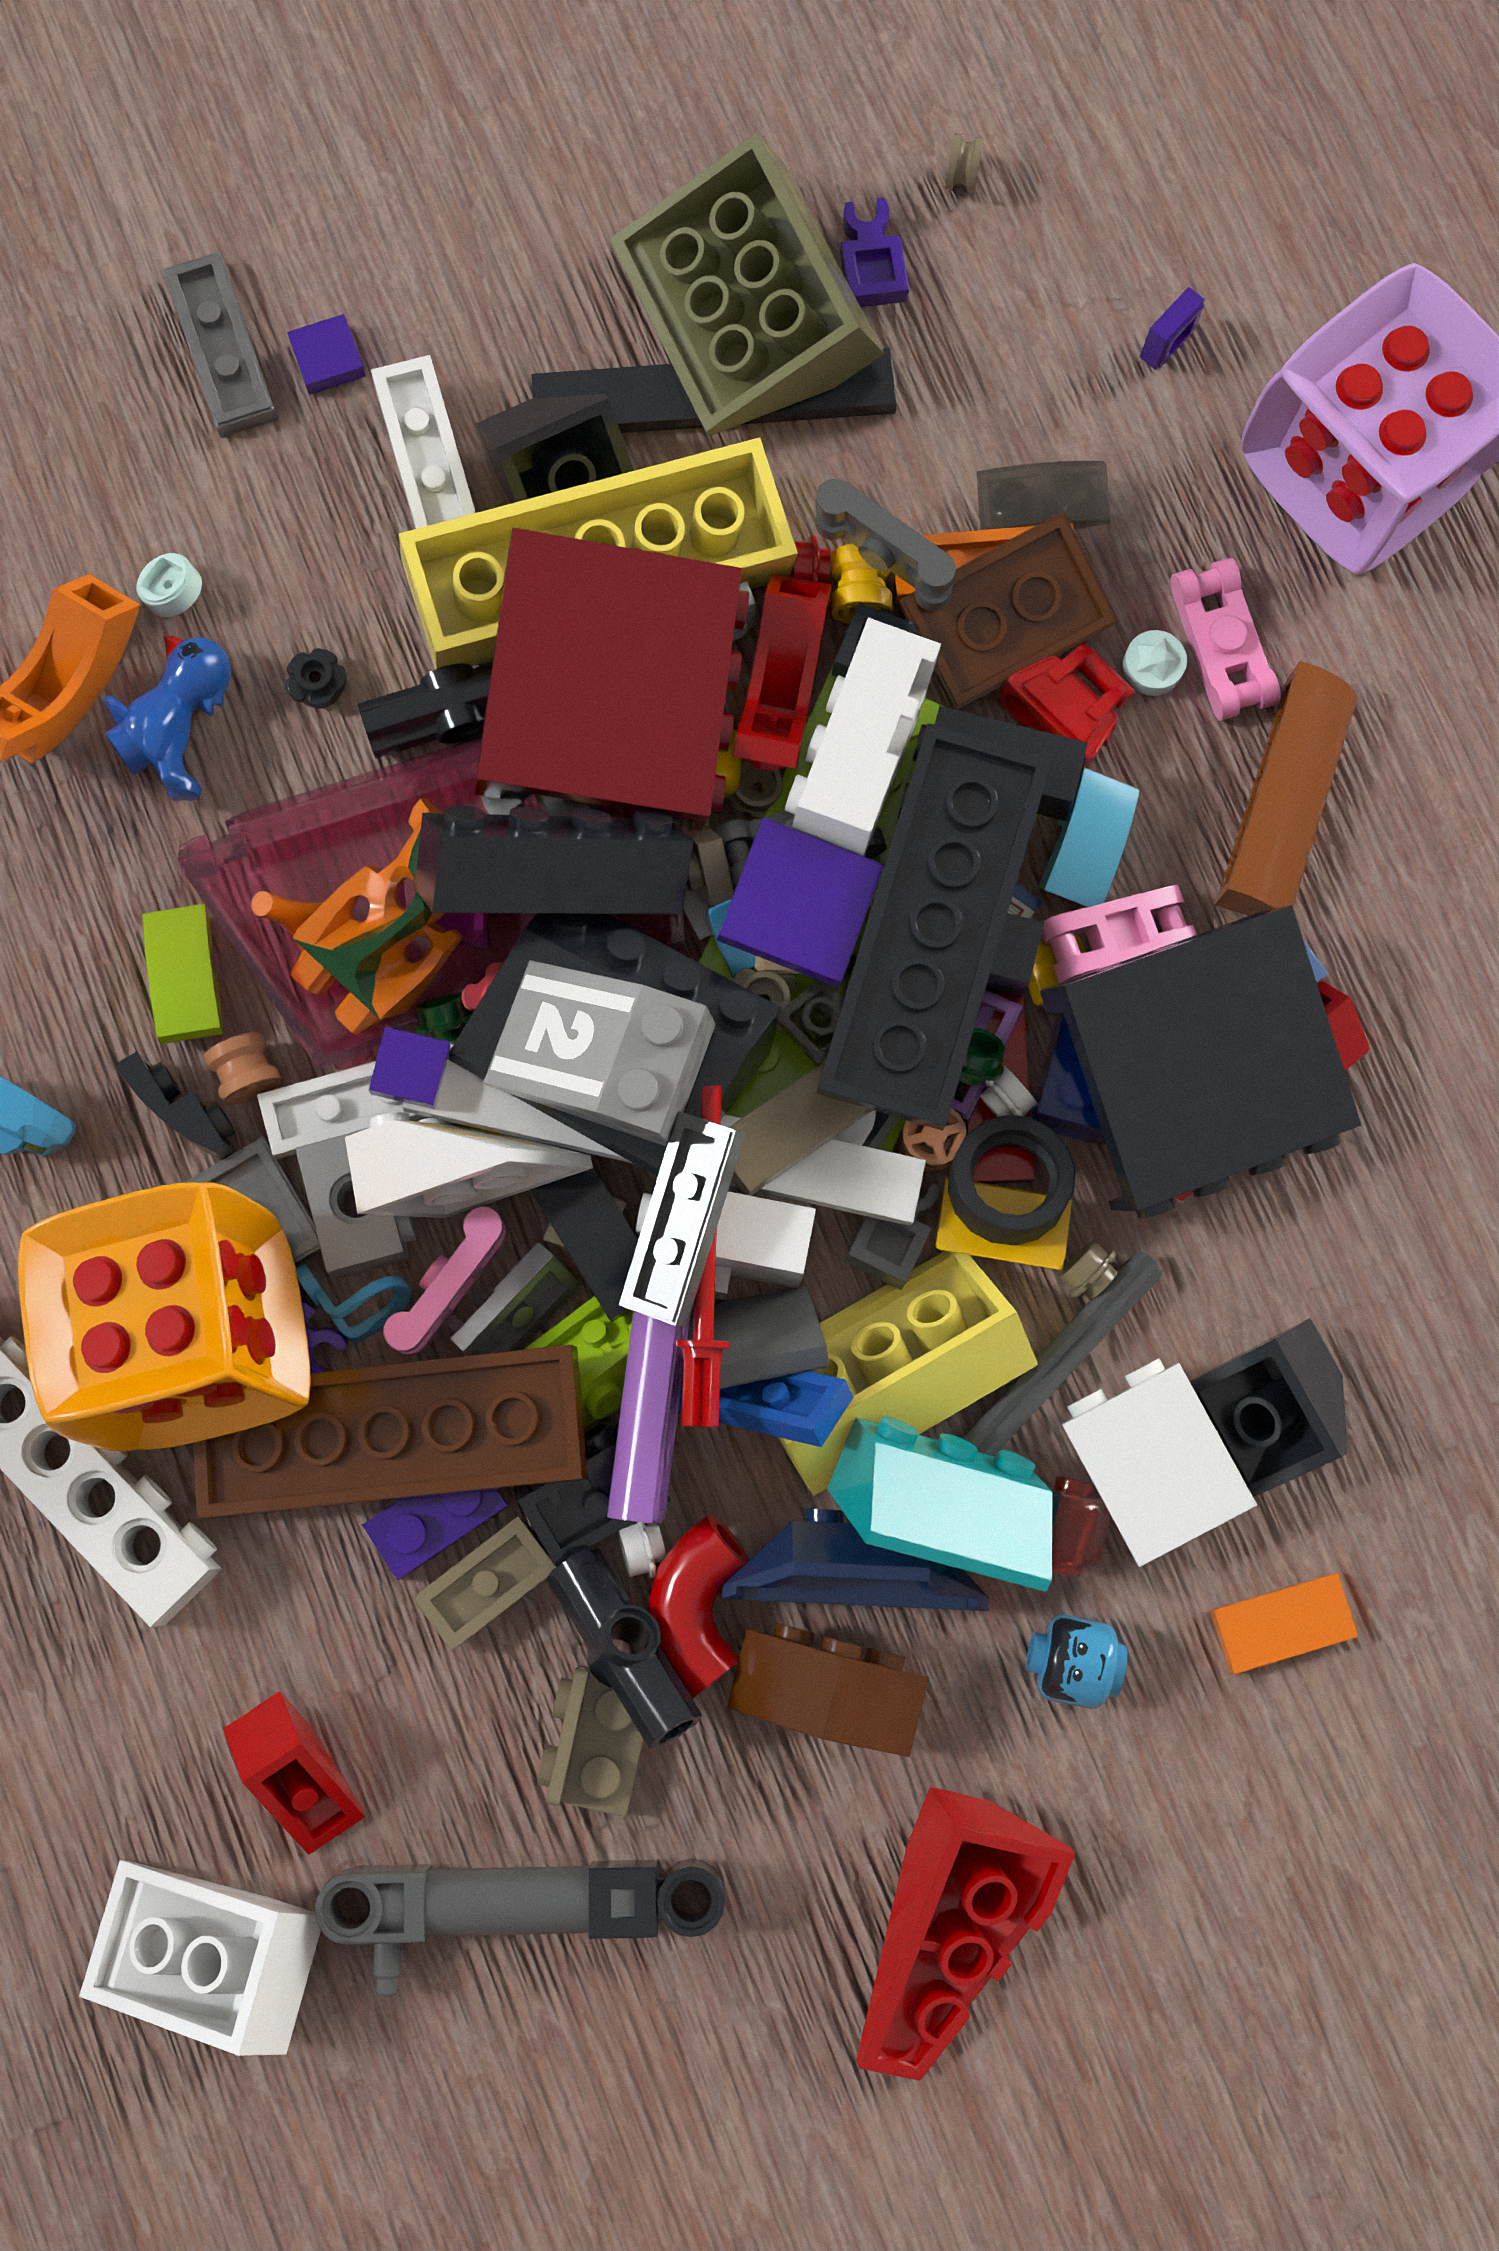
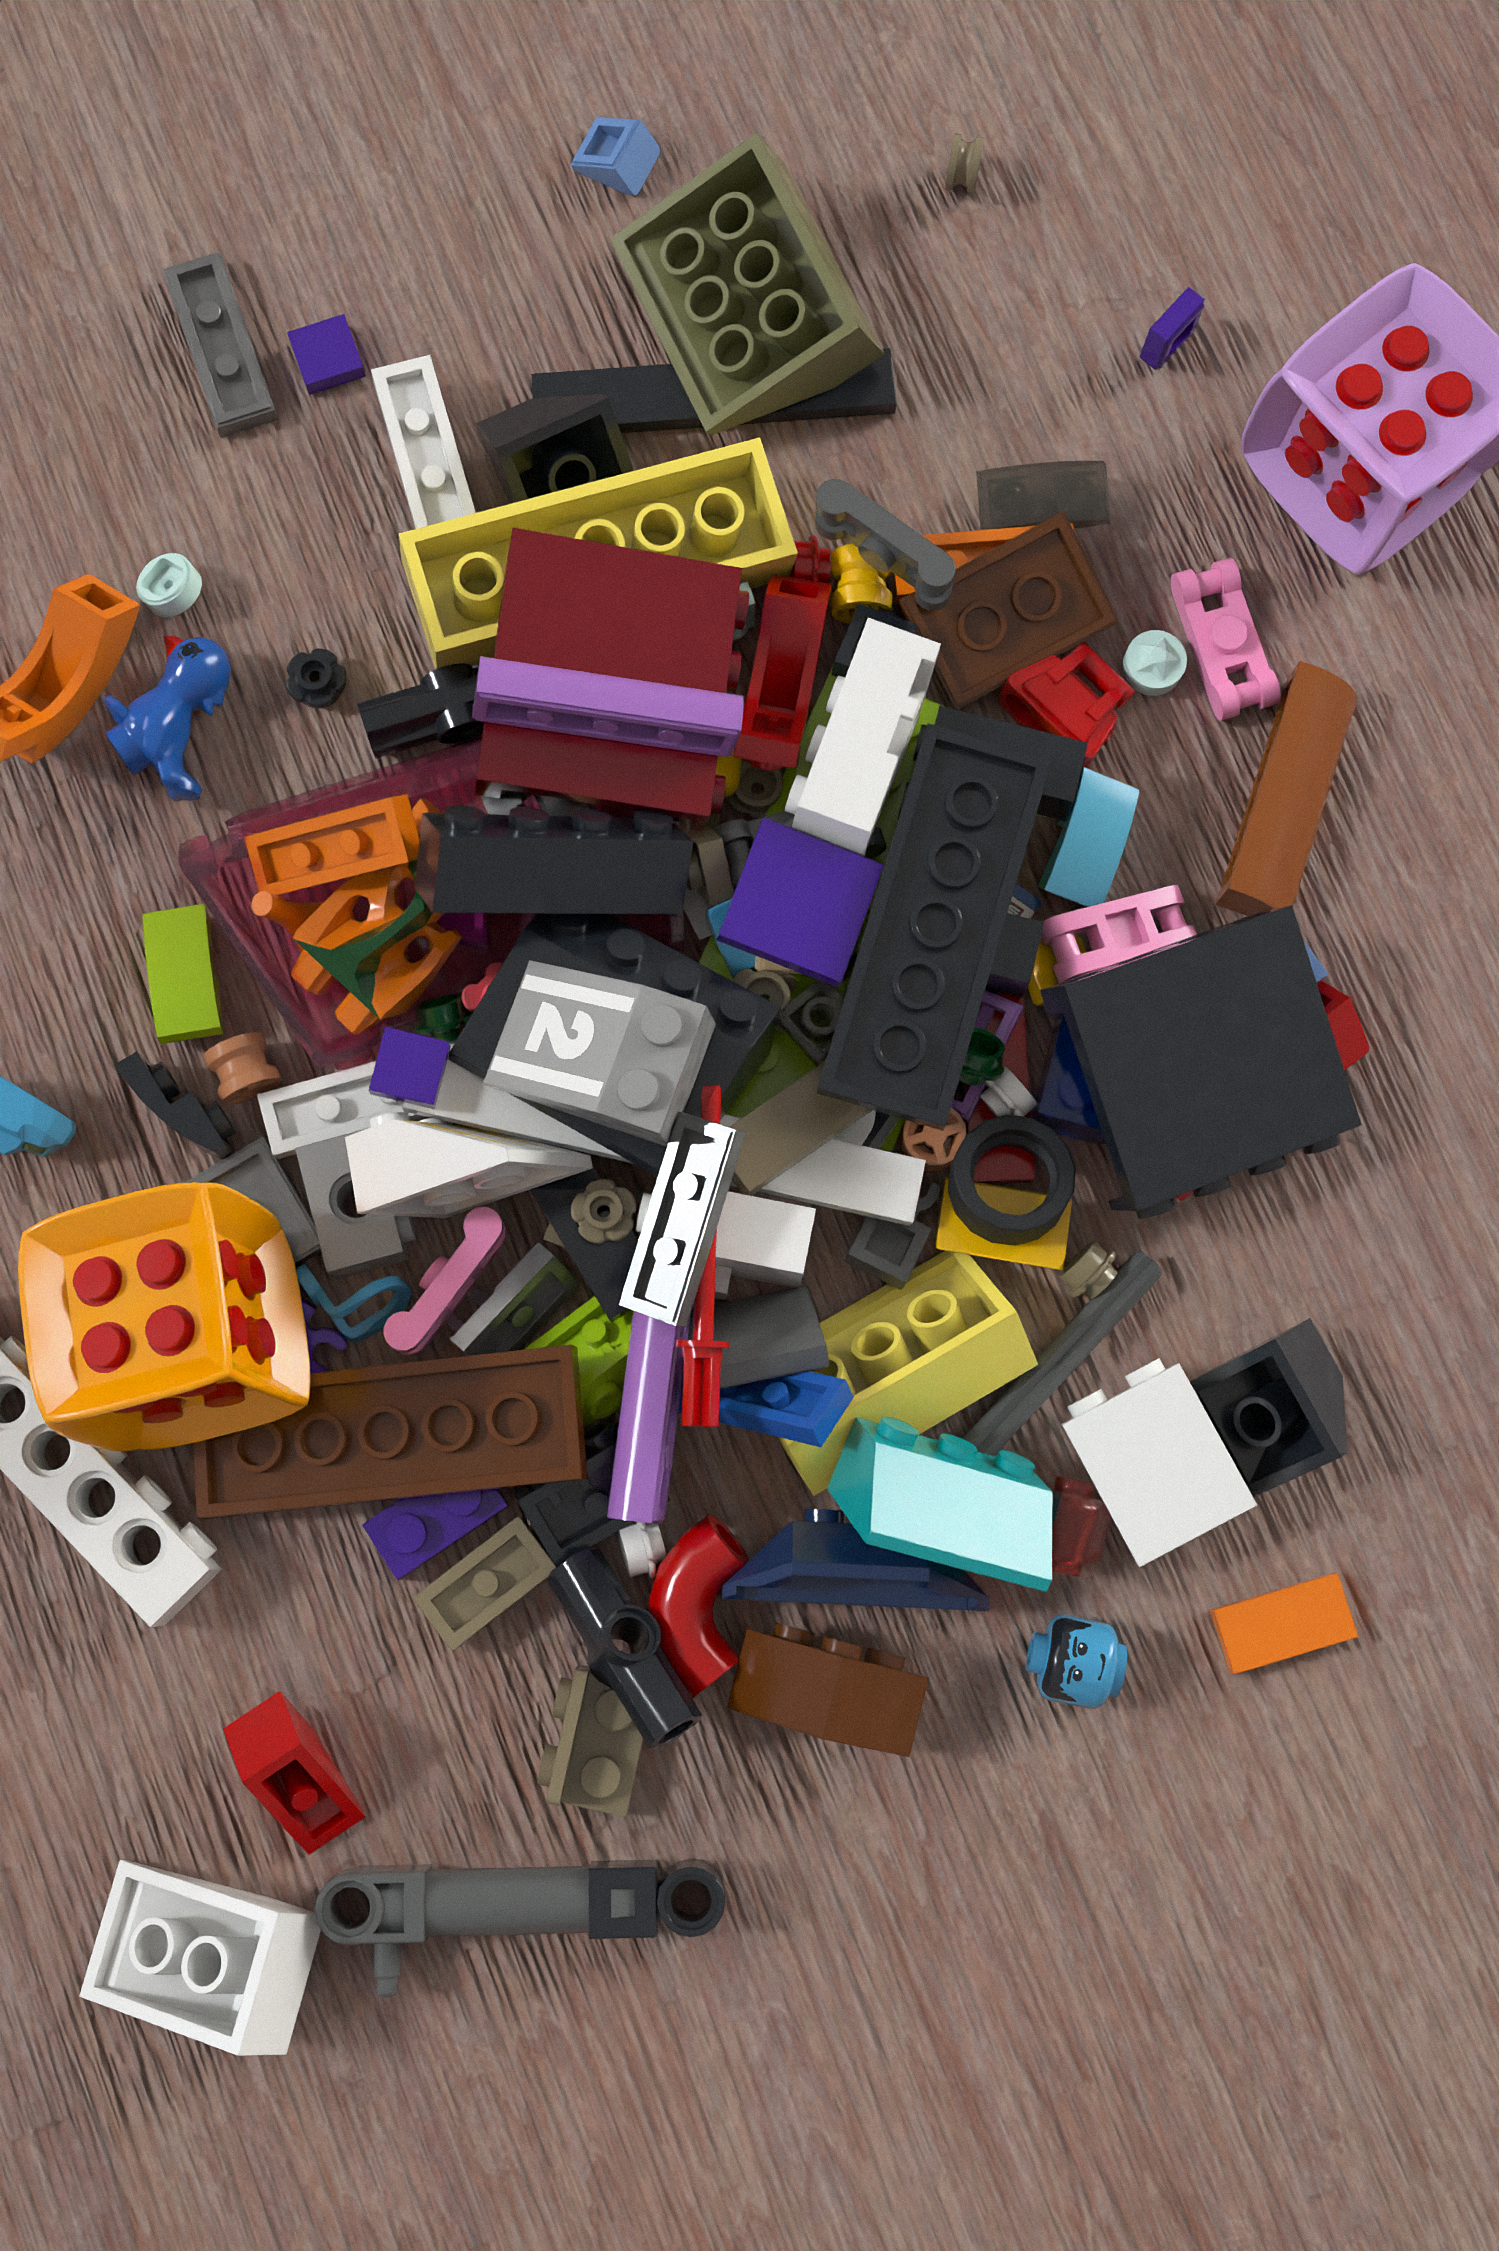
(334, 846): none -> orange plate
(607, 707): none -> medium lavender brick
(616, 1224): none -> dark tan plate
(617, 154): none -> medium blue slope
(872, 262): dark purple plate -> none
(960, 1908): red wedge -> none

